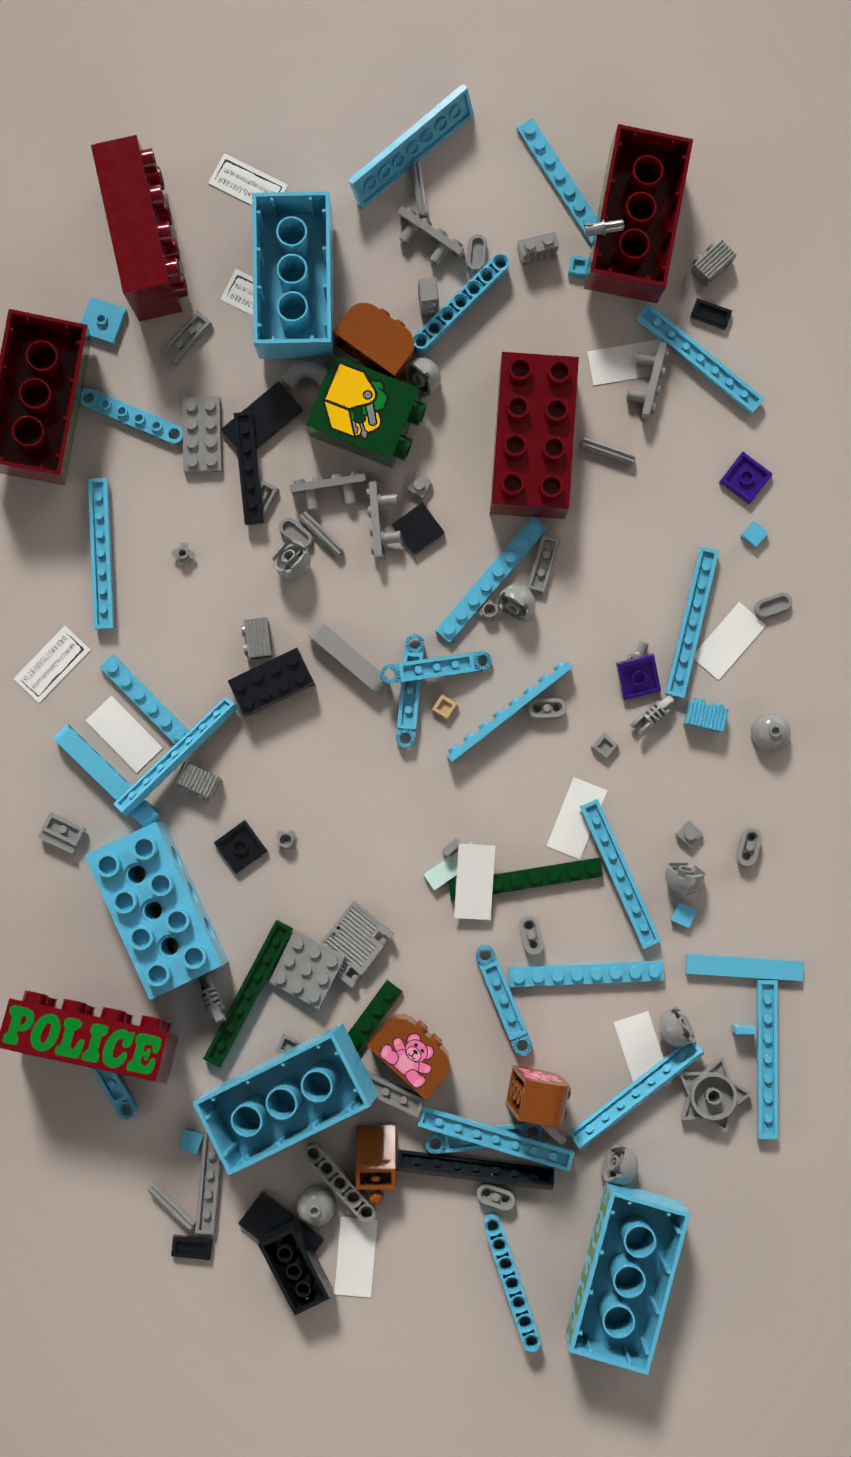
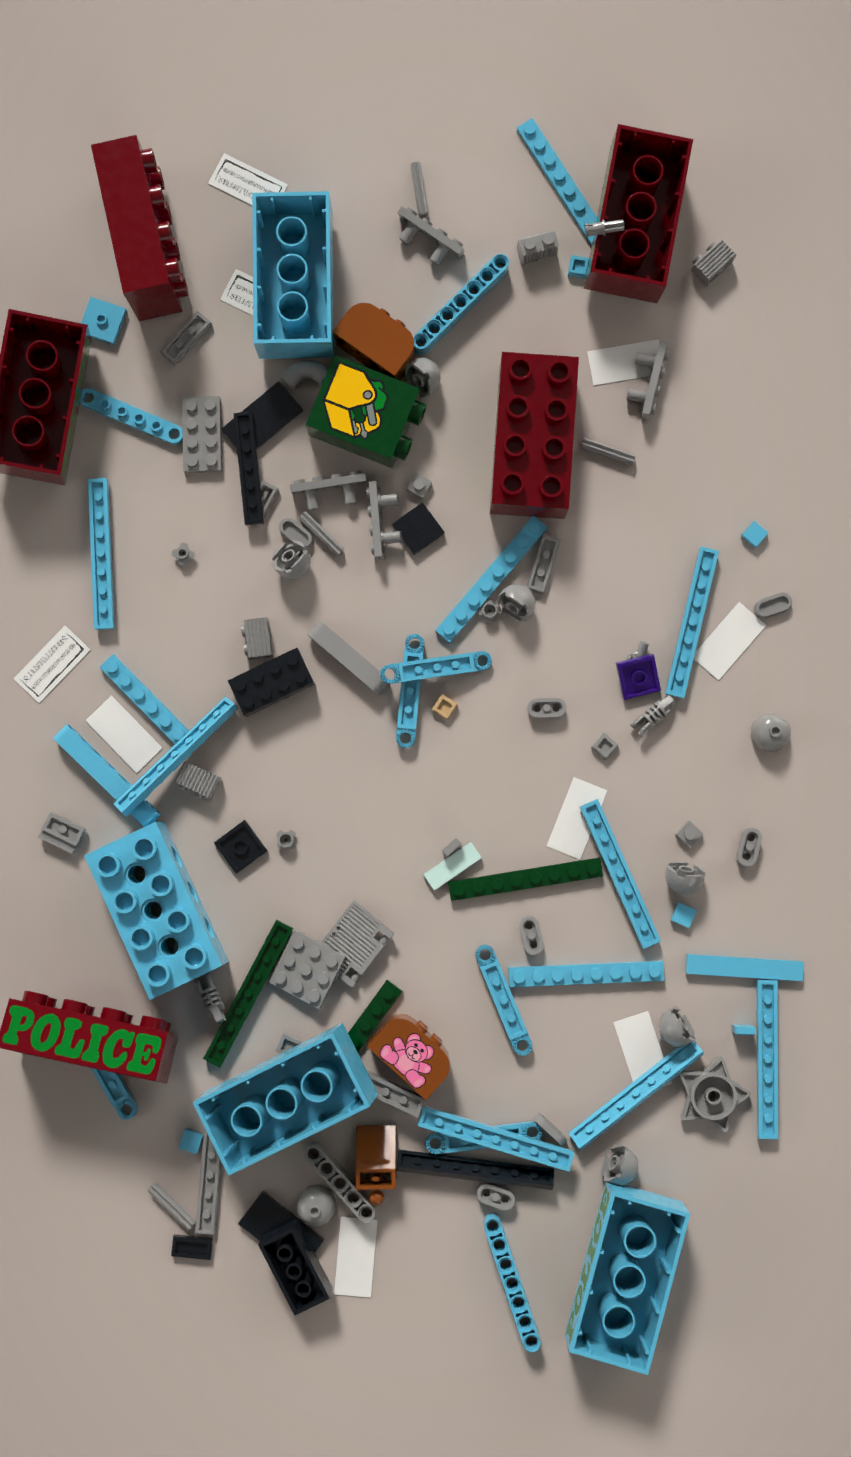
(411, 146): medium azure plate -> none
(428, 296): light grey brick -> none
(474, 881): white sticker -> none
(476, 253): light grey tile -> none
(515, 705): medium azure plate -> none
(537, 1096): dark orange brick -> none
(700, 359): medium azure plate -> none
(706, 716): medium azure brick -> none
(711, 314): black tile -> none
(745, 478): dark purple tile -> none

